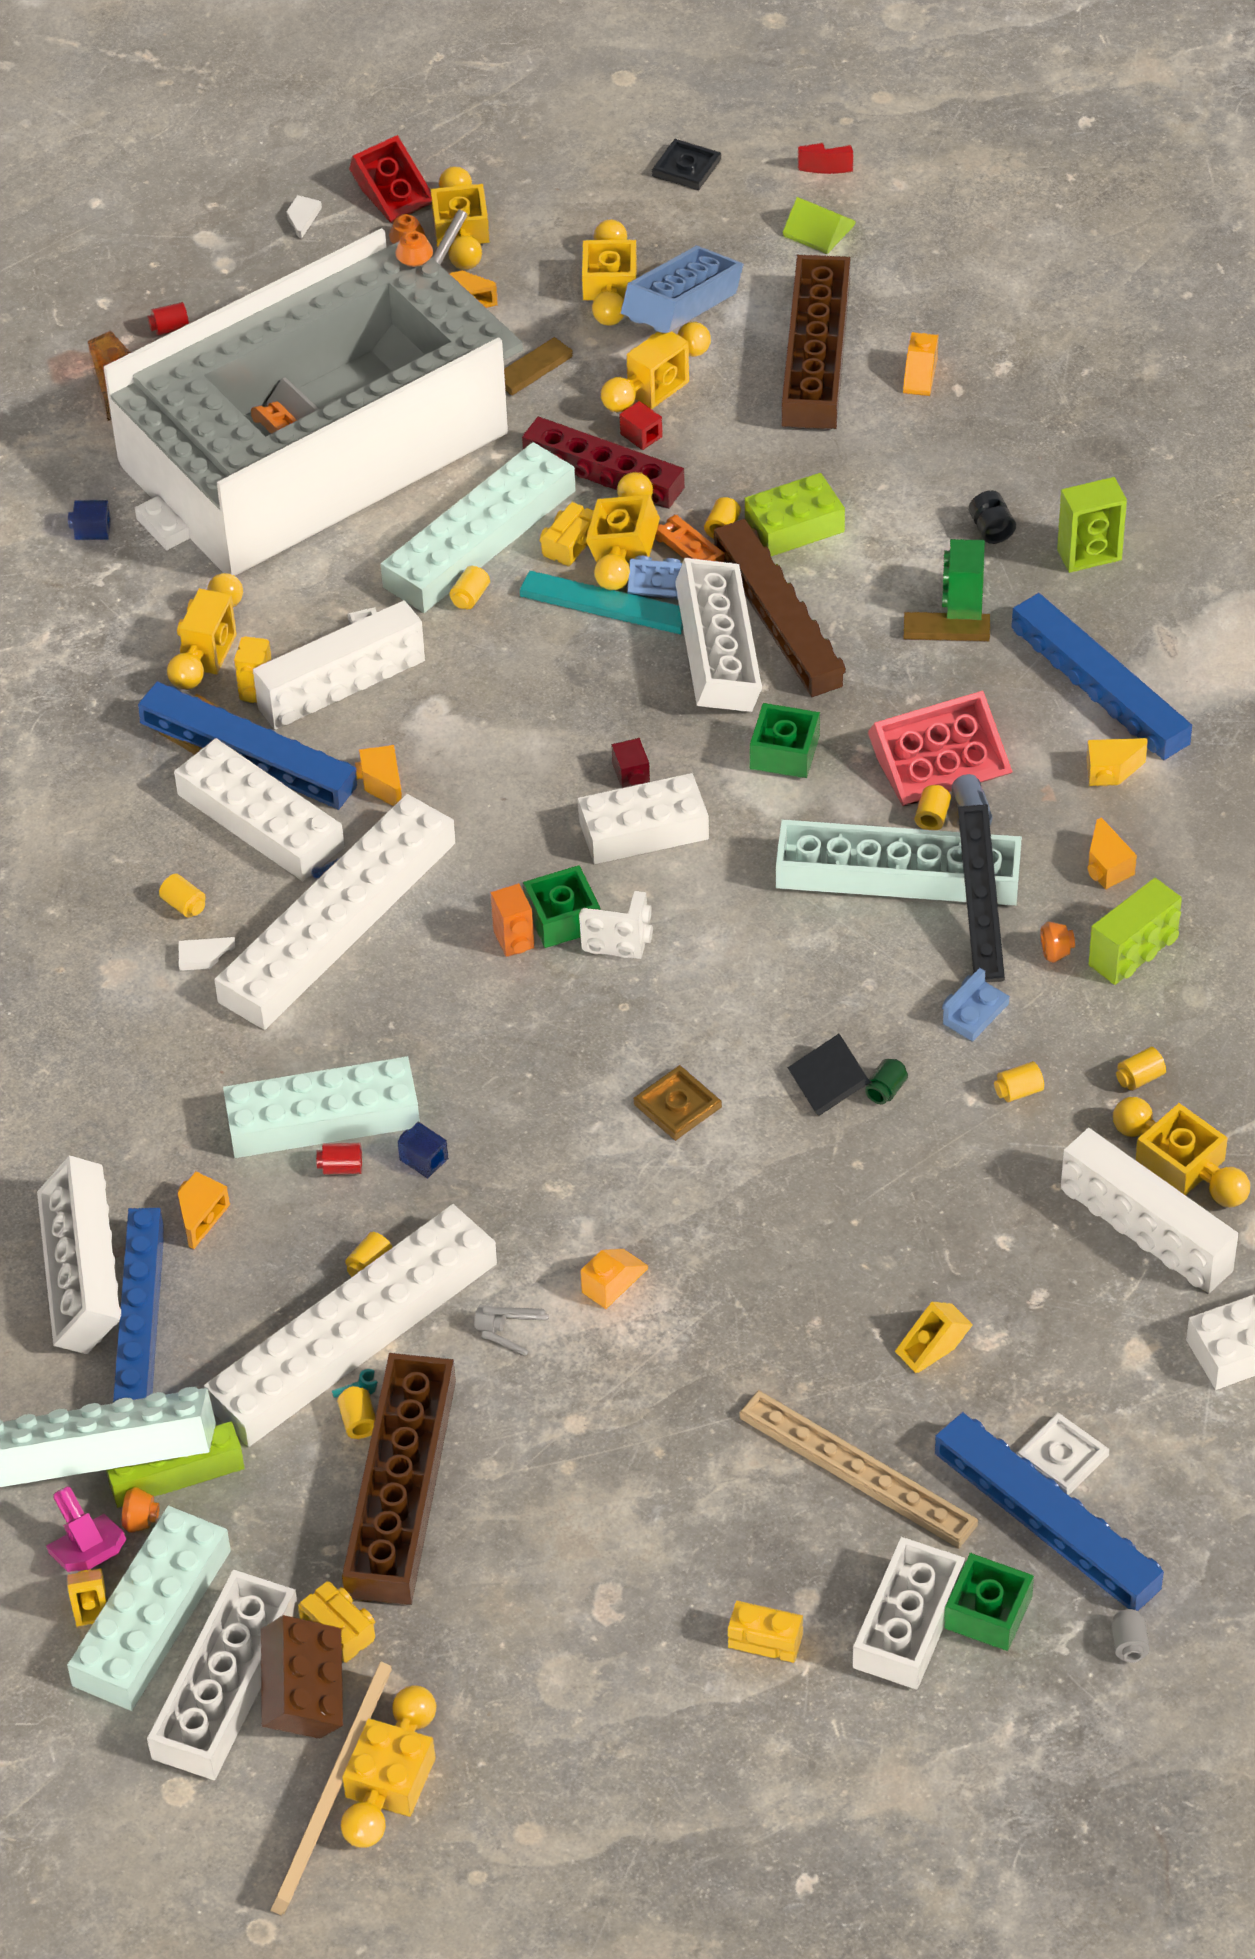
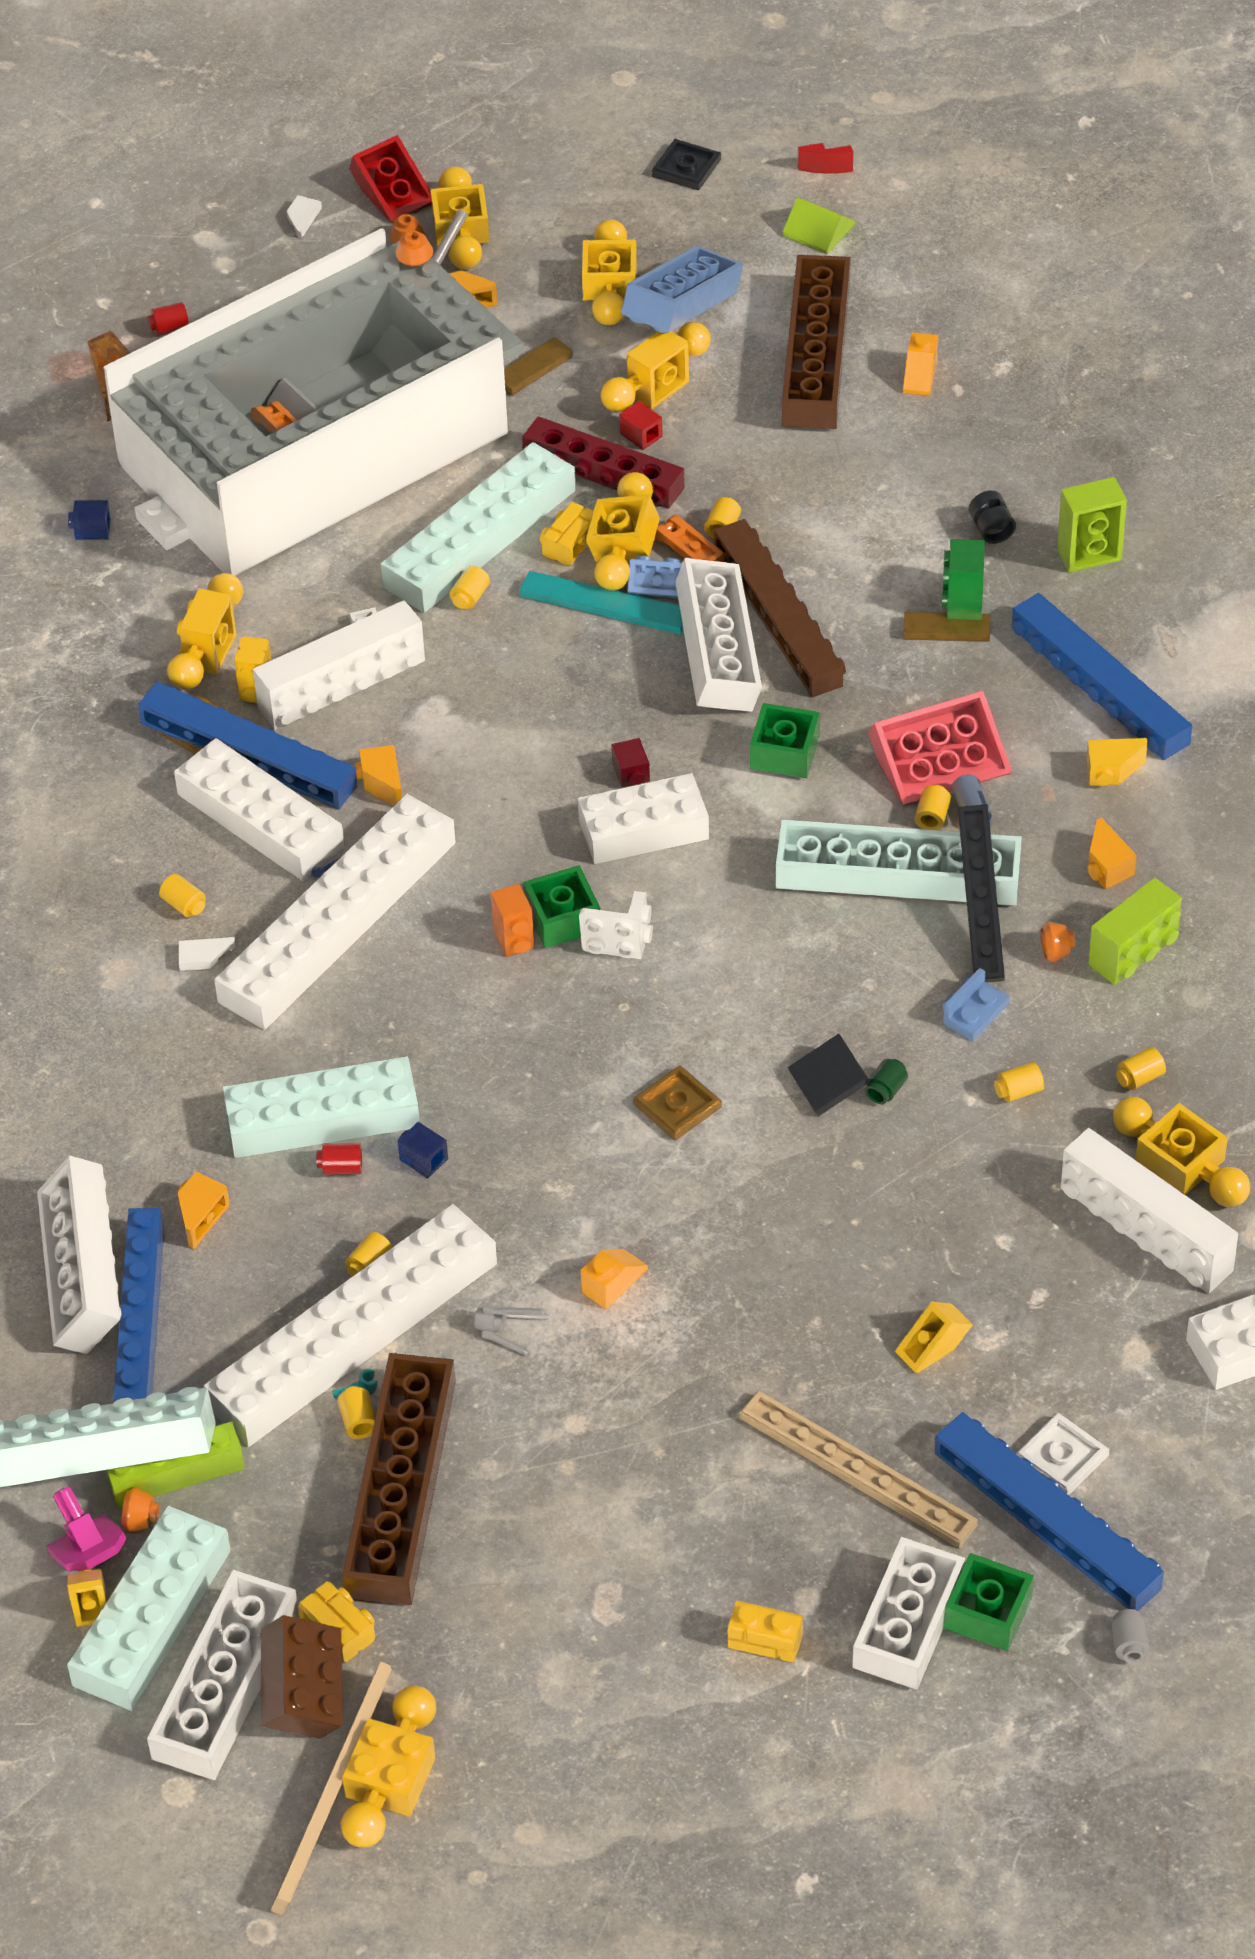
(795, 514): lime brick -> none

